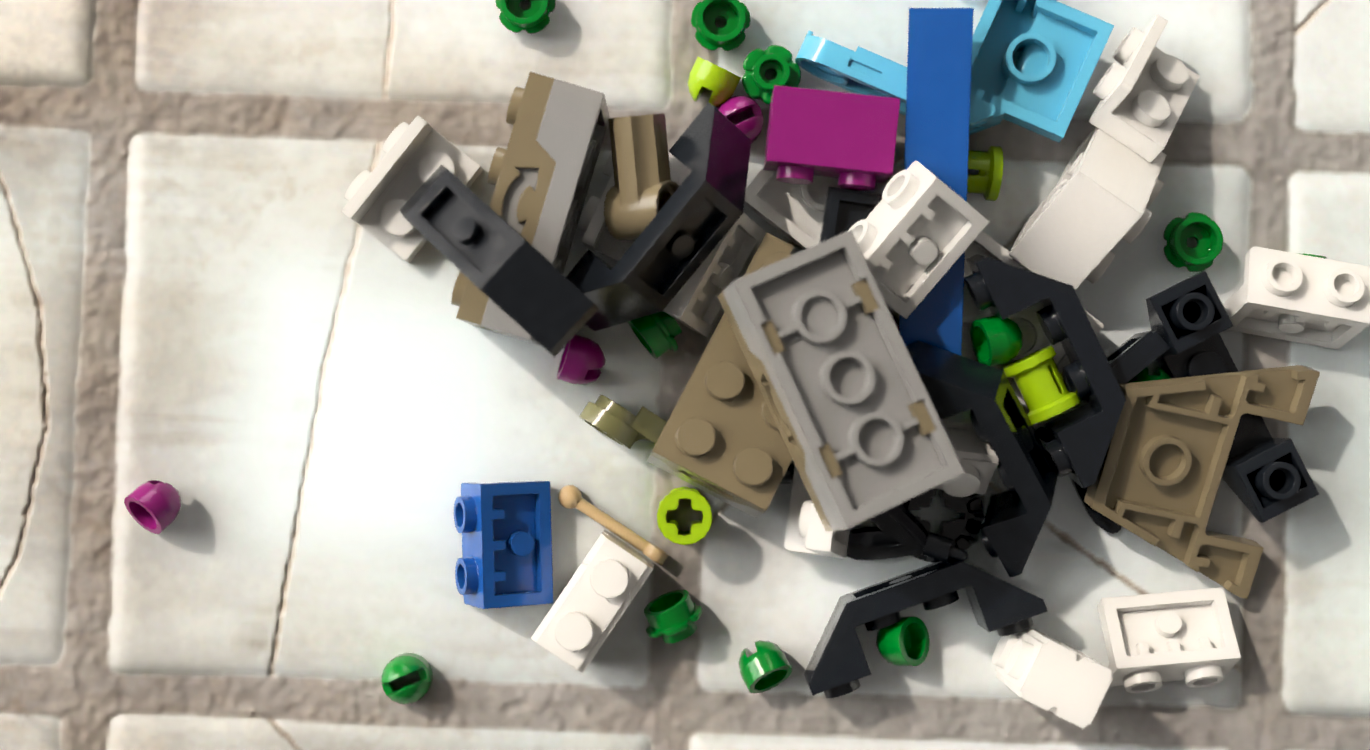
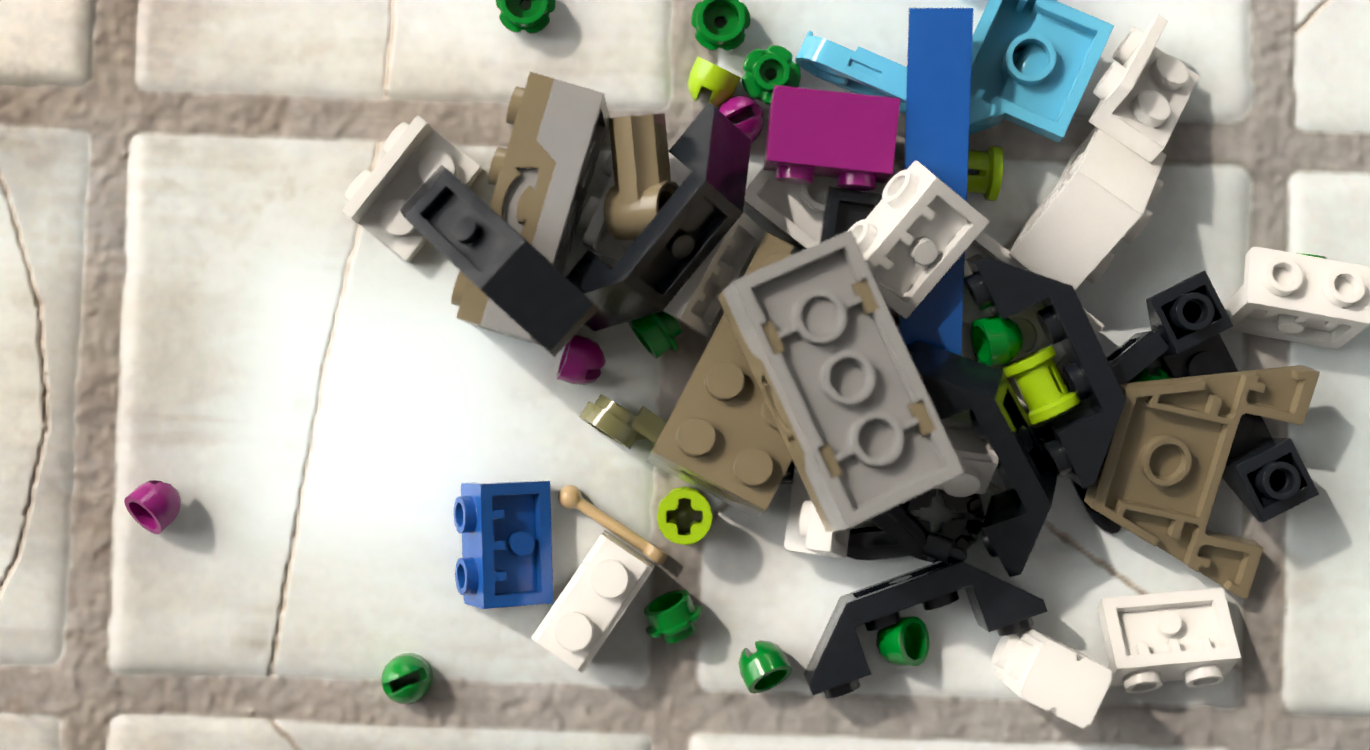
(1208, 239): green plate -> none

